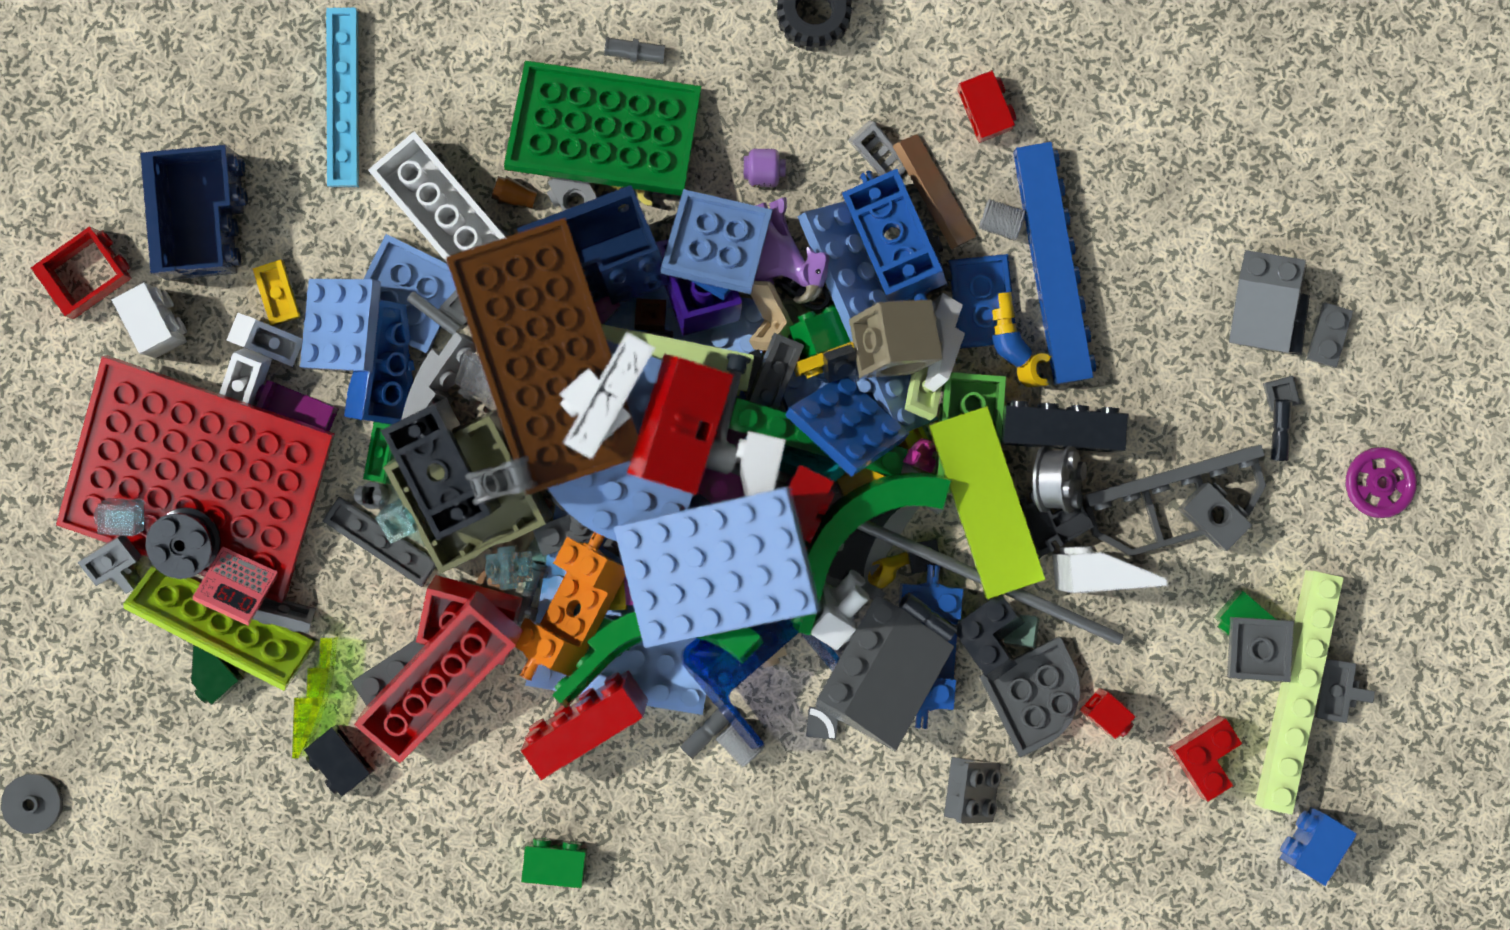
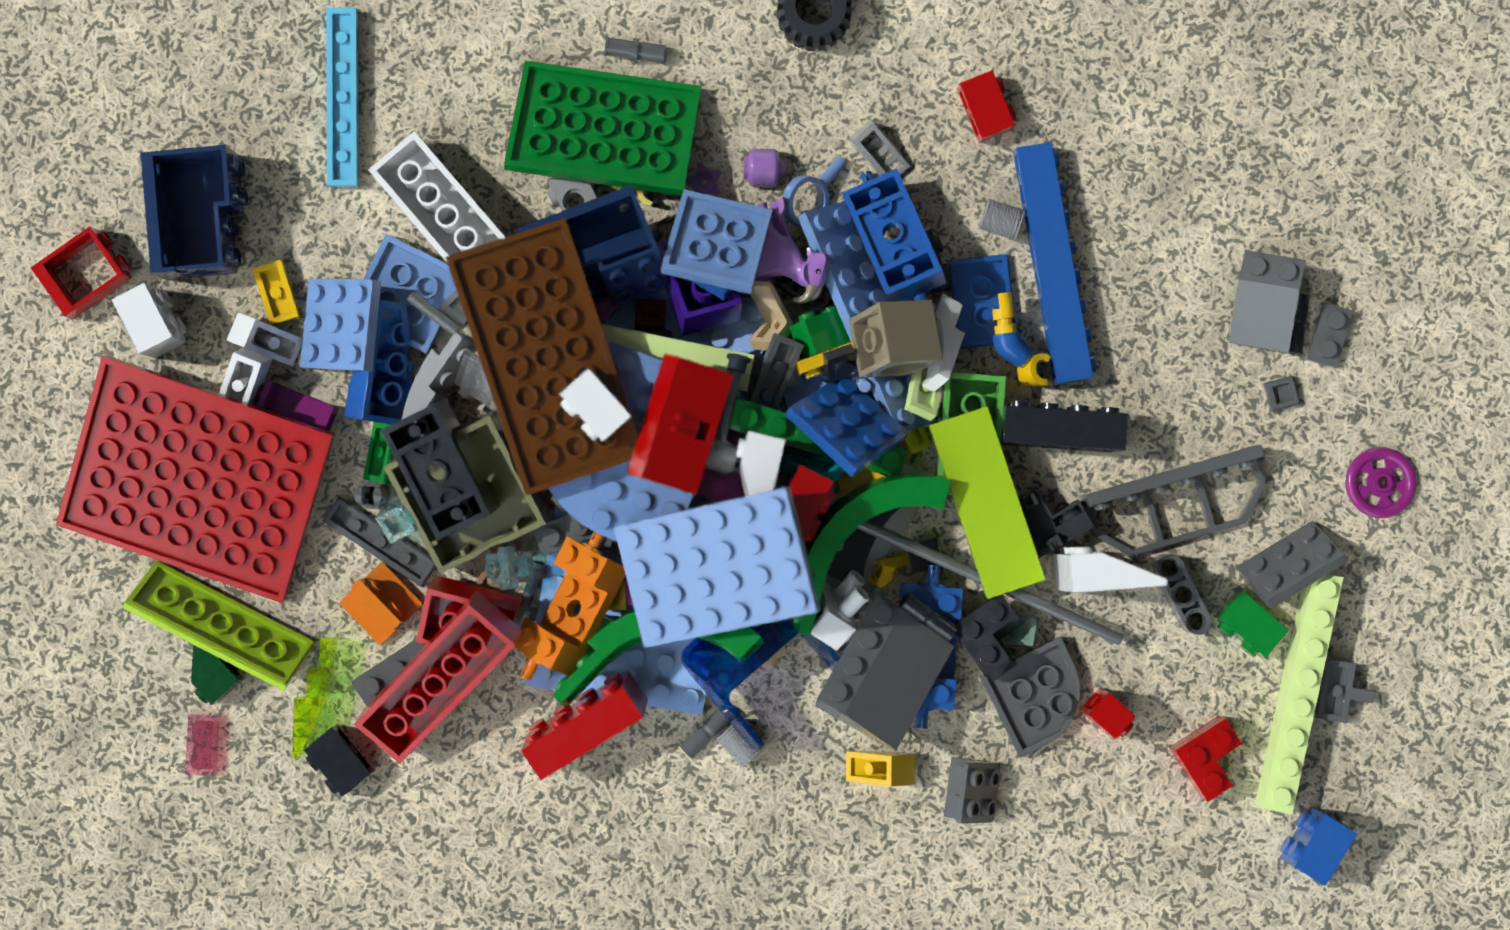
(46, 799): dark grey plate -> none
(115, 562): hinge -> none
(120, 517): clear light blue brick -> none
(183, 543): black wheel -> none
(202, 744): none -> clear pink plate
(235, 586): coral tile -> none
(286, 614): dark grey plate -> none
(381, 603): none -> orange bracket
(501, 480): dark grey piece -> none
(511, 192): reddish brown cone -> none
(554, 863): green brick -> none
(609, 395): white tile -> none
(703, 173): none -> medium lavender plate
(820, 184): none -> medium blue piece
(821, 724): dark grey tile -> none
(880, 768): none -> yellow slope
(921, 455): dark pink tile -> none
(934, 191): medium nougat tile -> none
(1058, 479): flat silver wheel -> none
(1193, 602): none -> dark grey beam
(1198, 510): dark grey brick -> none
(1260, 649): dark grey plate -> none
(1281, 436): black piece -> none
(1291, 564): none -> dark grey plate

